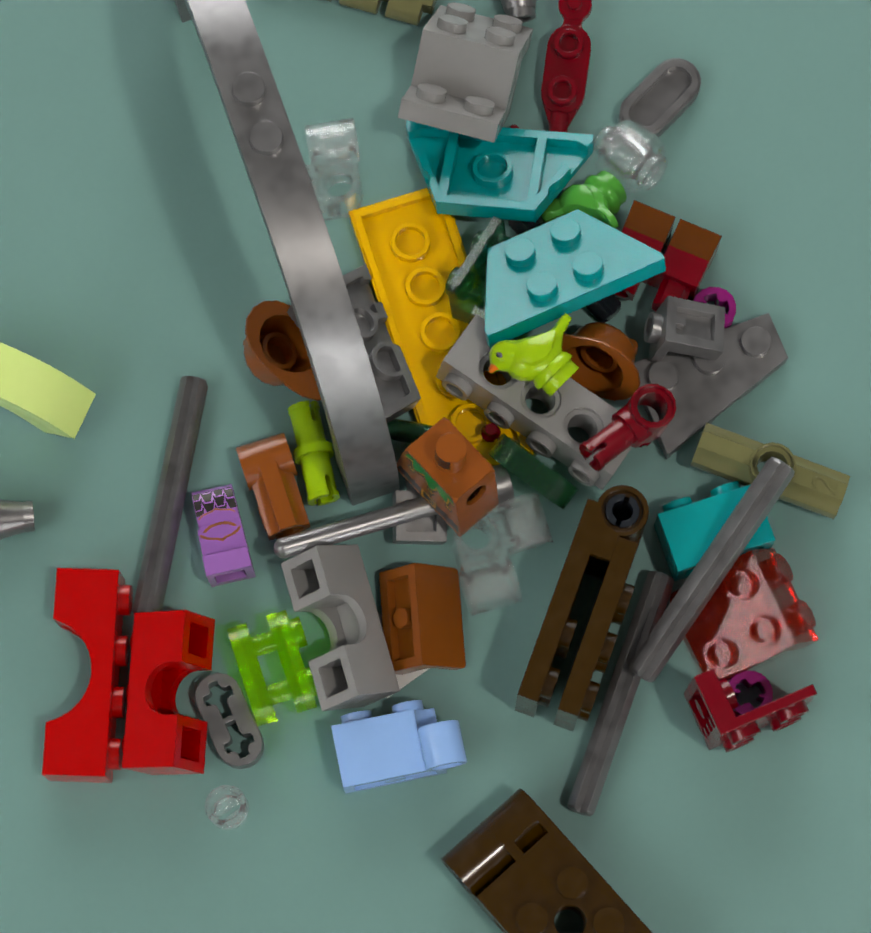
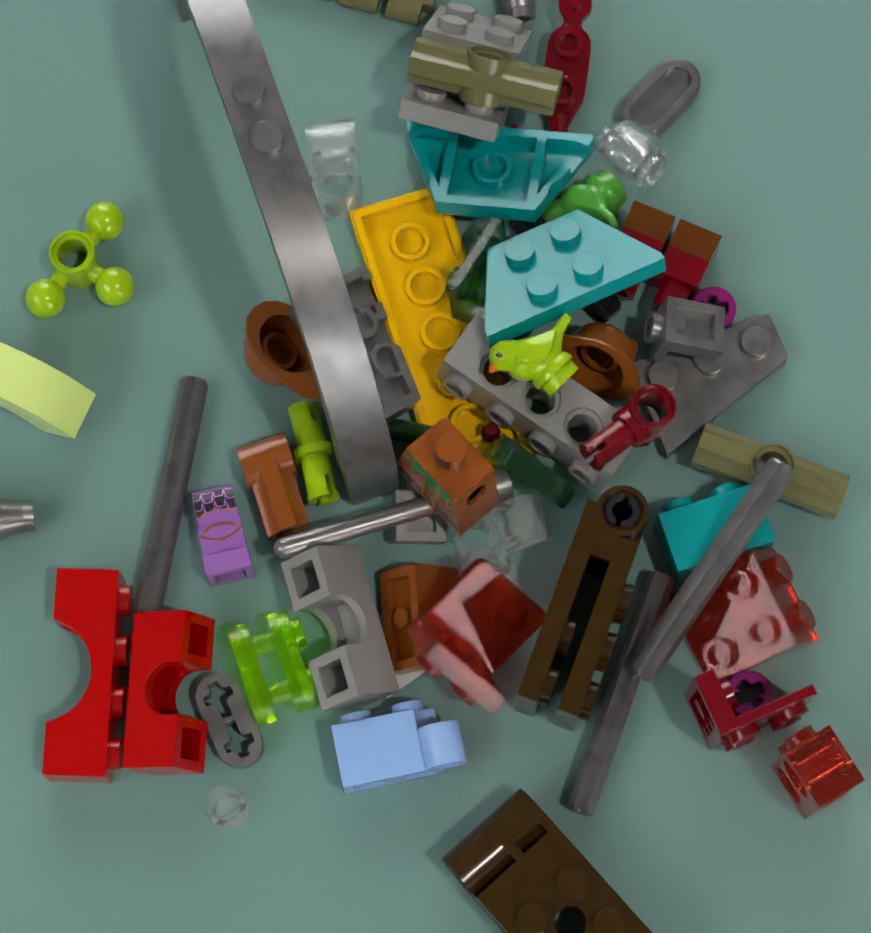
(112, 285): none -> lime piece
(475, 631): none -> clear red bracket
(484, 76): none -> olive piece
(815, 769): none -> clear red brick

